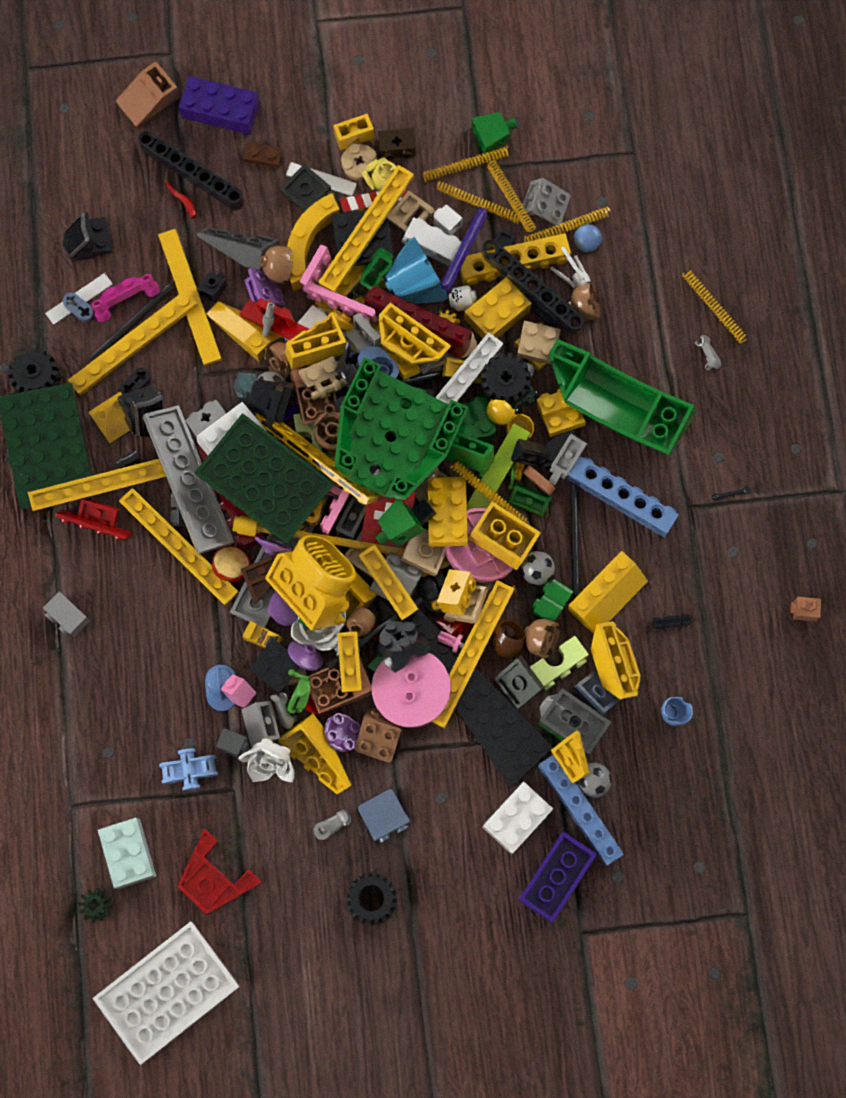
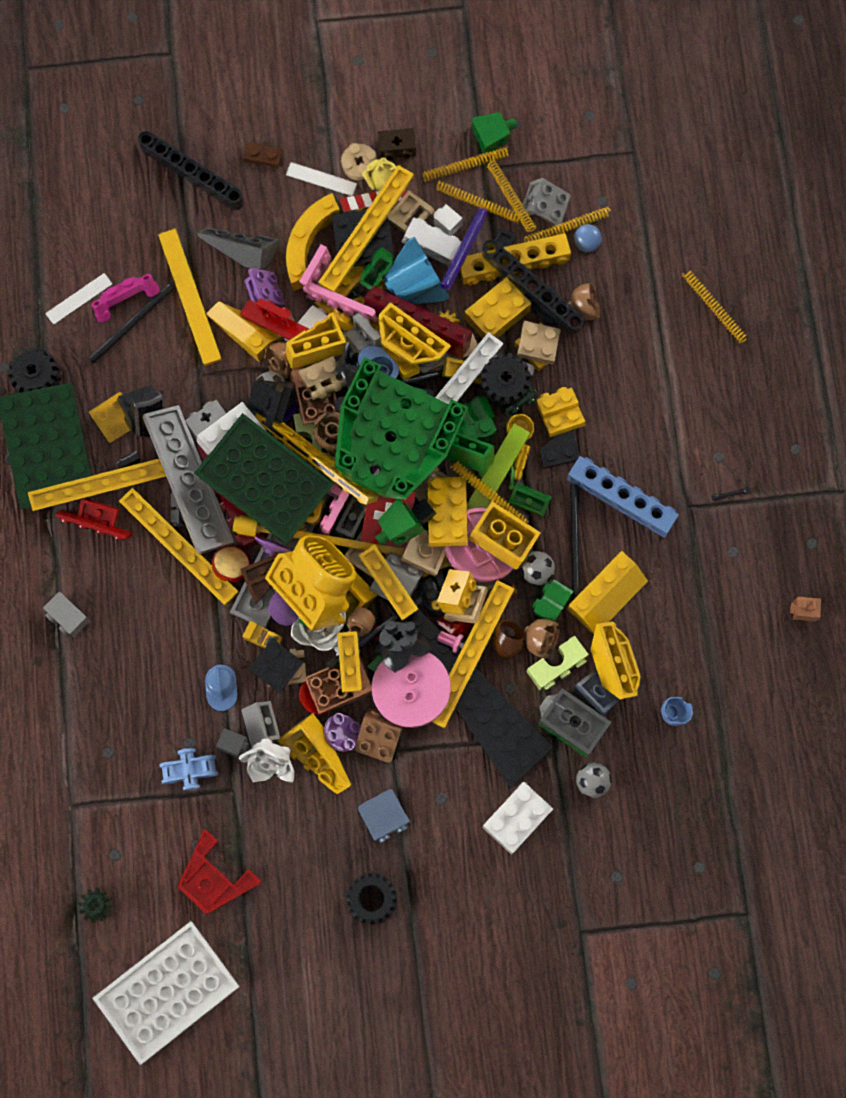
(76, 310): sand blue beam -> none
(87, 238): black piece -> none
(126, 853): light aqua brick -> none
(133, 342): yellow plate -> none
(134, 382): black beam -> none
(148, 95): nougat slope -> none
(185, 200): red animal -> none
(213, 291): black brick -> none
(219, 105): dark purple brick -> none
(238, 691): bright pink brick -> none
(244, 383): clear light blue bracket -> none
(268, 319): light grey bar -> none
(277, 264): medium nougat cylinder -> none
(284, 716): light grey piece -> none
(302, 691): bright green helmet -> none
(305, 188): pearl dark grey plate -> none
(305, 656): medium lavender dish -> none
(329, 826): light grey piece -> none
(354, 131): yellow brick -> none
(462, 298): white head -> none
(500, 412): yellow hair -> none
(519, 683): pearl dark grey plate -> none
(530, 453): black slope -> none
(539, 480): nougat beam -> none
(557, 877): dark purple brick -> none
(566, 458): light grey hinge -> none
(572, 757): yellow wing -> none
(579, 277): white plant -> none
(581, 811): medium blue brick -> none
(619, 399): green slope -> none
(671, 621): black axle -> none
(711, 356): light grey piece -> none

